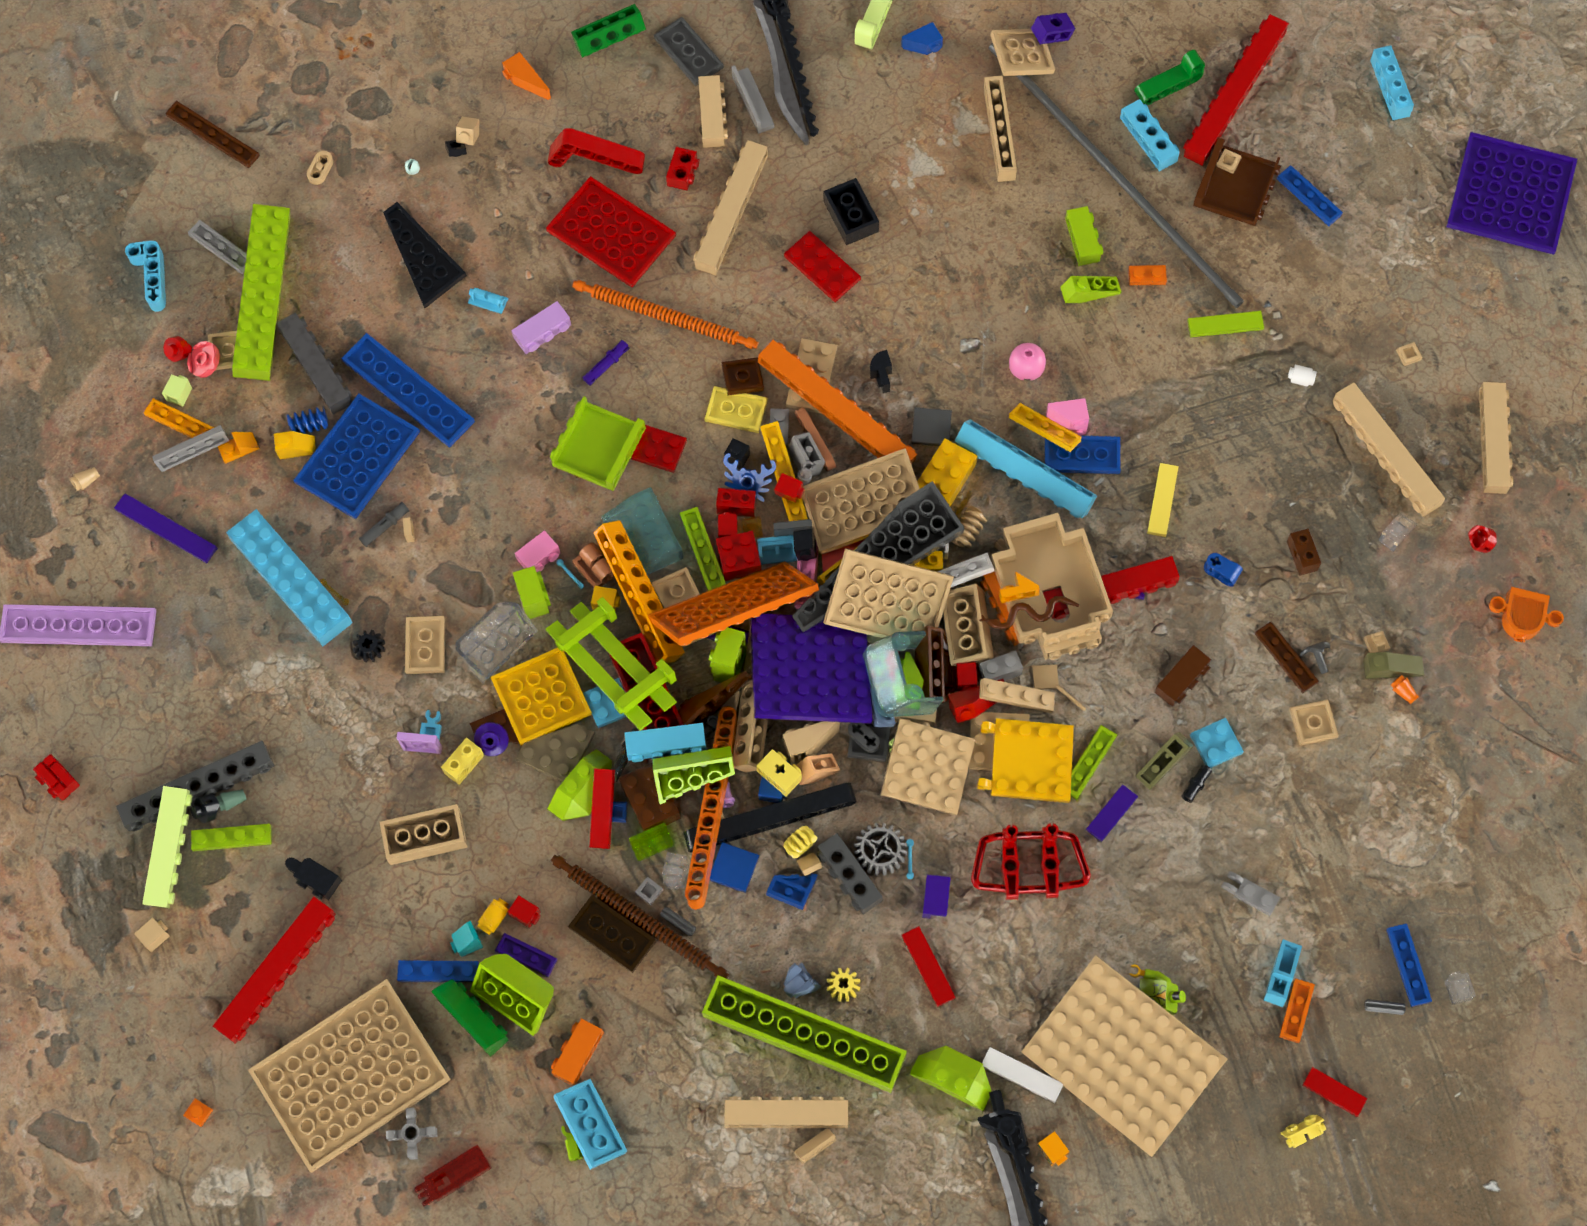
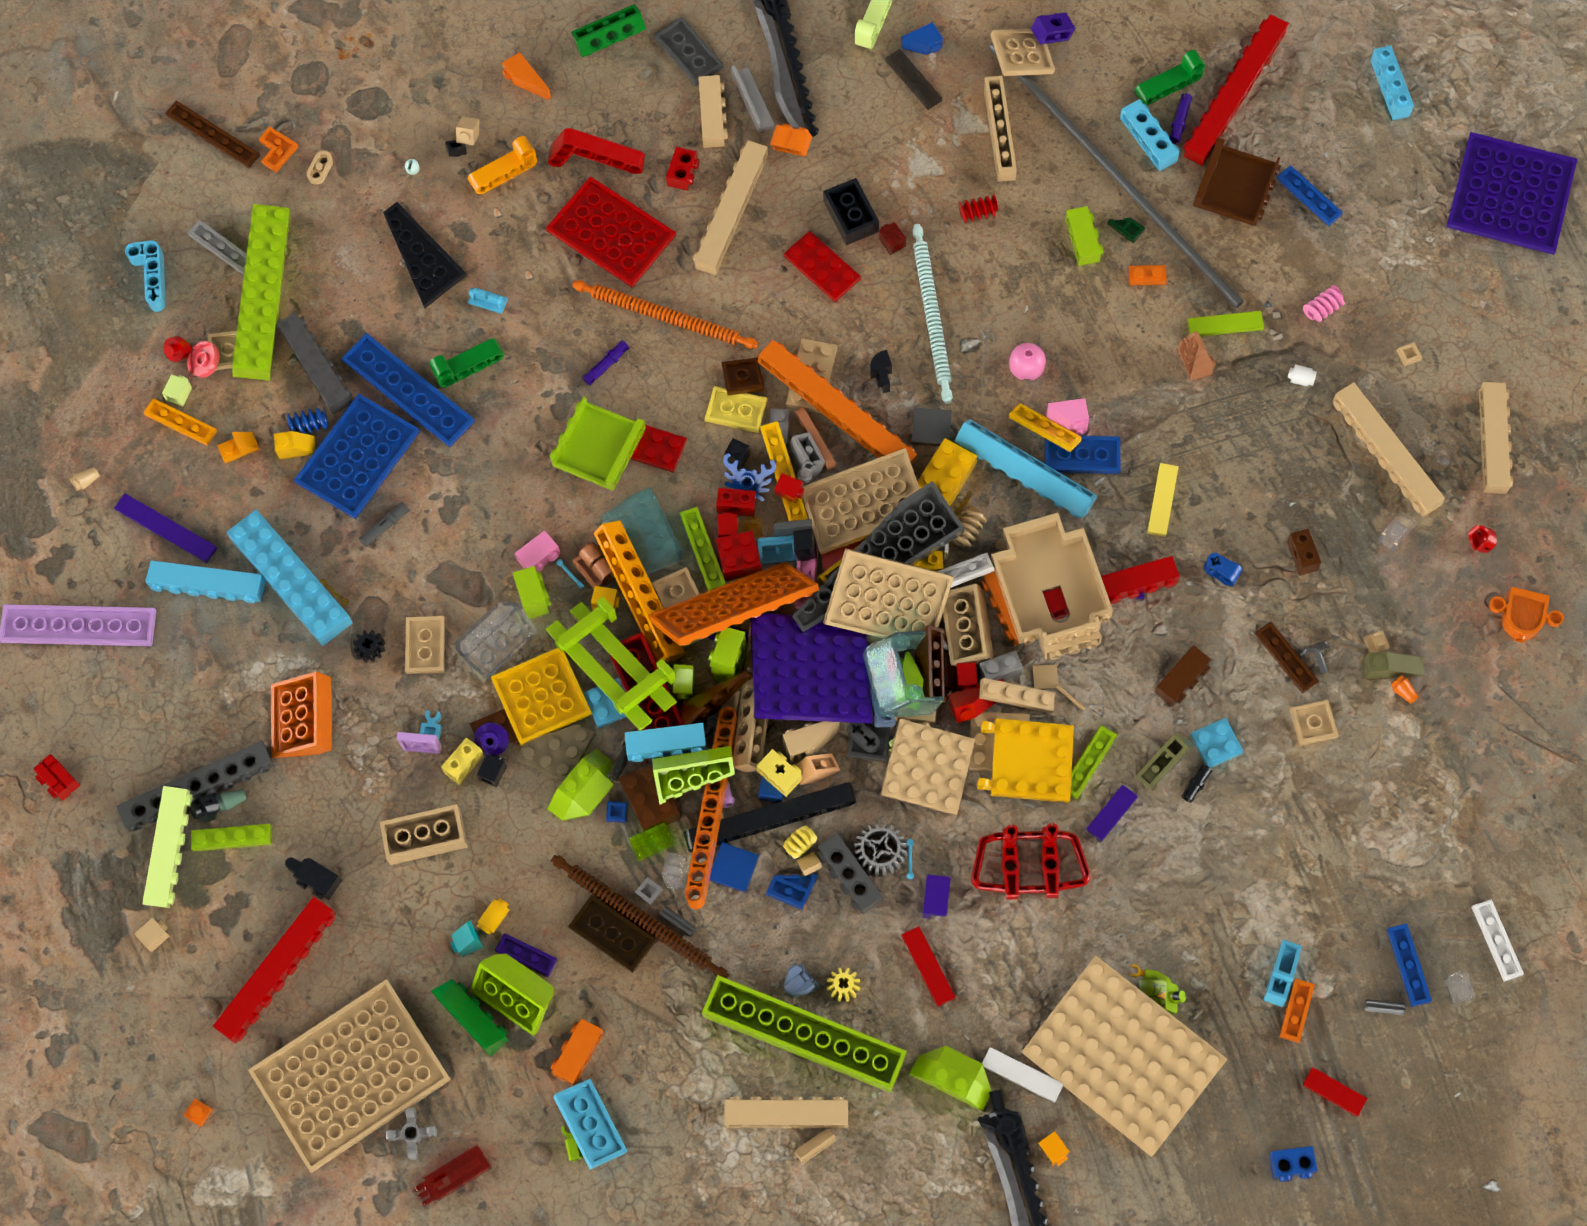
(190, 448): light grey plate -> none
(205, 581): none -> medium azure brick
(280, 146): none -> orange plate
(301, 716): none -> orange slope
(408, 530): tan tile -> none
(436, 971): blue plate -> none
(465, 364): none -> green beam
(492, 770): none -> black brick
(504, 168): none -> light orange beam
(524, 912): red brick -> none
(541, 327): lavender brick -> none
(602, 808): red tile -> none
(685, 683): none -> lime slope
(791, 140): none -> orange brick
(892, 238): none -> clear red brick
(913, 79): none -> clear smoke tile
(932, 313): none -> light aqua hose
(978, 208): none -> red piece
(995, 623): reddish brown animal -> none
(1024, 589): light orange slope -> none
(1088, 288): lime slope -> none
(1128, 228): none -> dark green tile
(1178, 124): none -> dark purple pin
(1196, 357): none -> nougat wedge
(1229, 161): tan tile -> none
(1252, 894): light grey hinge -> none
(1292, 1157): none -> blue brick
(1295, 1132): light yellow hinge -> none
(1324, 304): none -> bright pink piece
(1497, 940): none -> white tile

